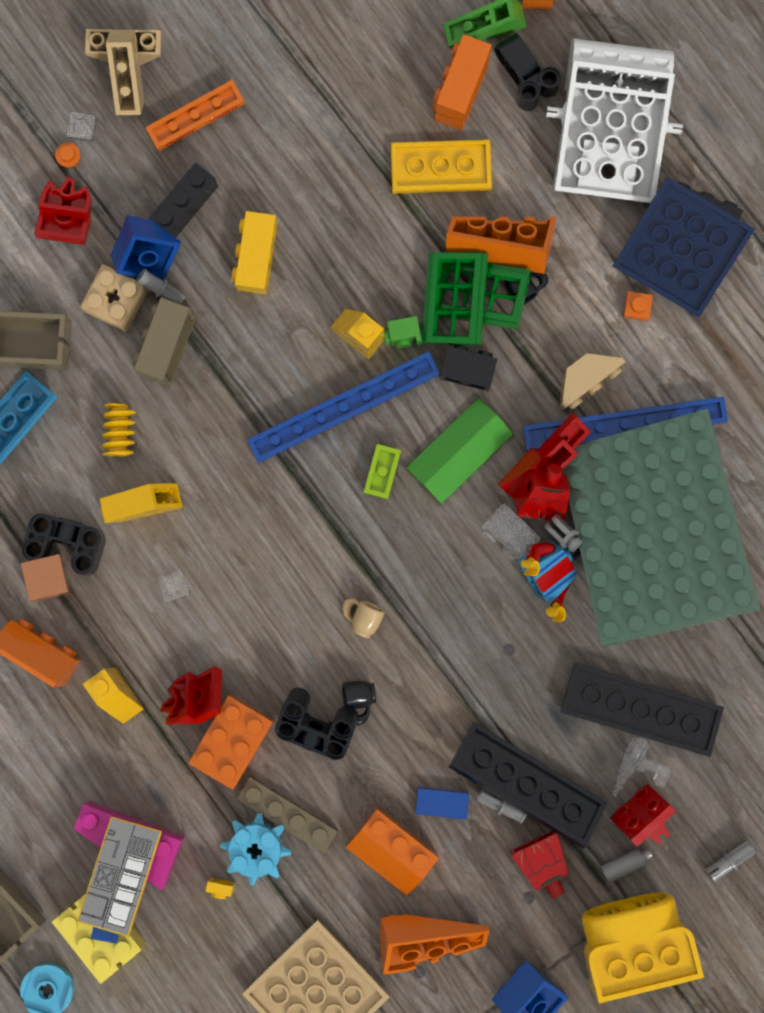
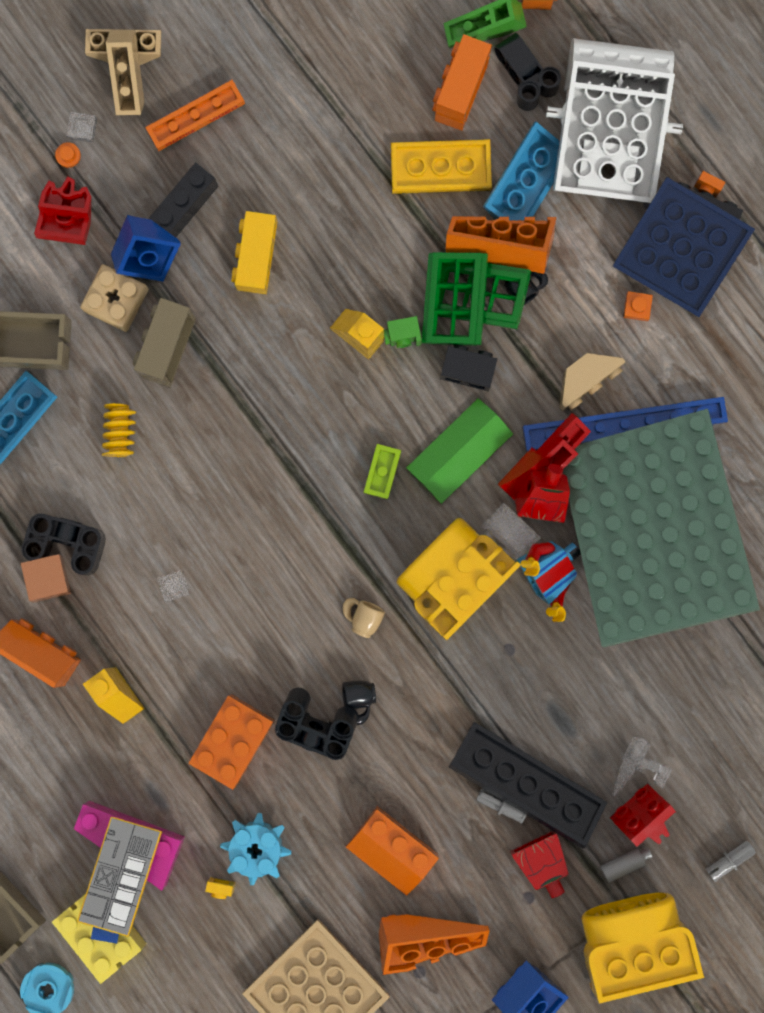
(140, 502): yellow slope -> none
(160, 287): light grey axle -> none
(194, 698): red plate -> none
(286, 813): dark tan plate -> none
(343, 407): blue plate -> none
(442, 803): blue tile -> none
(455, 576): none -> yellow brick
(525, 177): none -> dark azure slope
(570, 540): light grey arm -> none
(642, 709): black plate -> none
(709, 183): none -> orange plate

